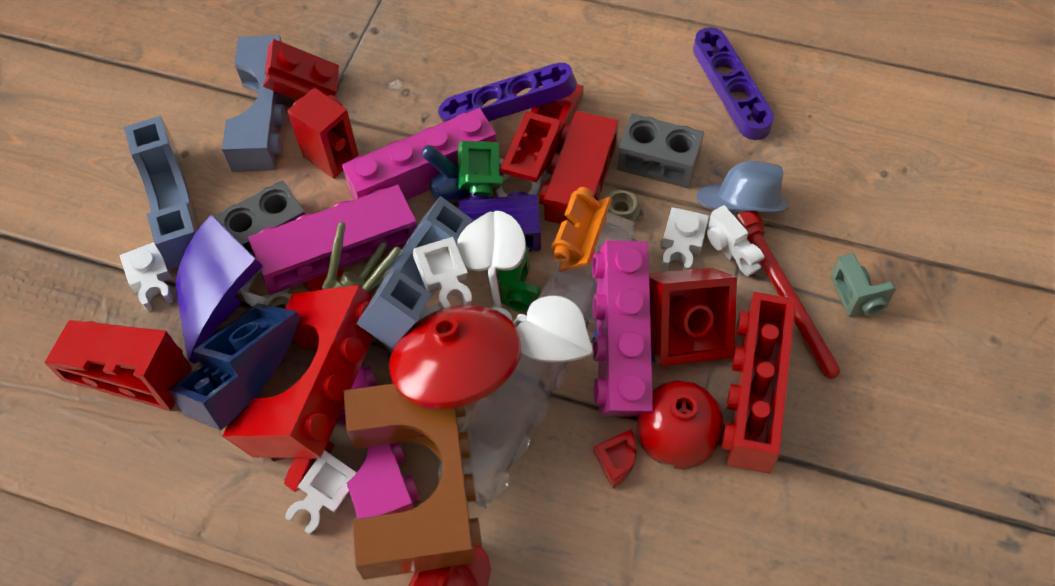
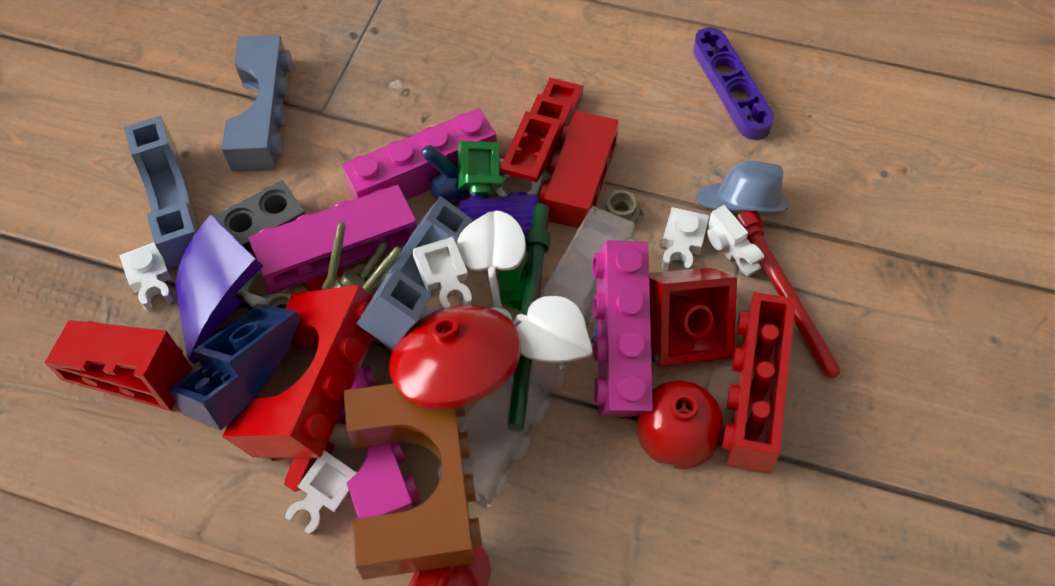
(298, 72): red plate -> none
(323, 131): red brick -> none
(537, 245): none -> dark green bar
(556, 83): dark purple beam -> none
(577, 242): orange hinge -> none
(617, 456): red tile -> none
(660, 150): dark grey brick -> none
(855, 288): sand green bracket -> none

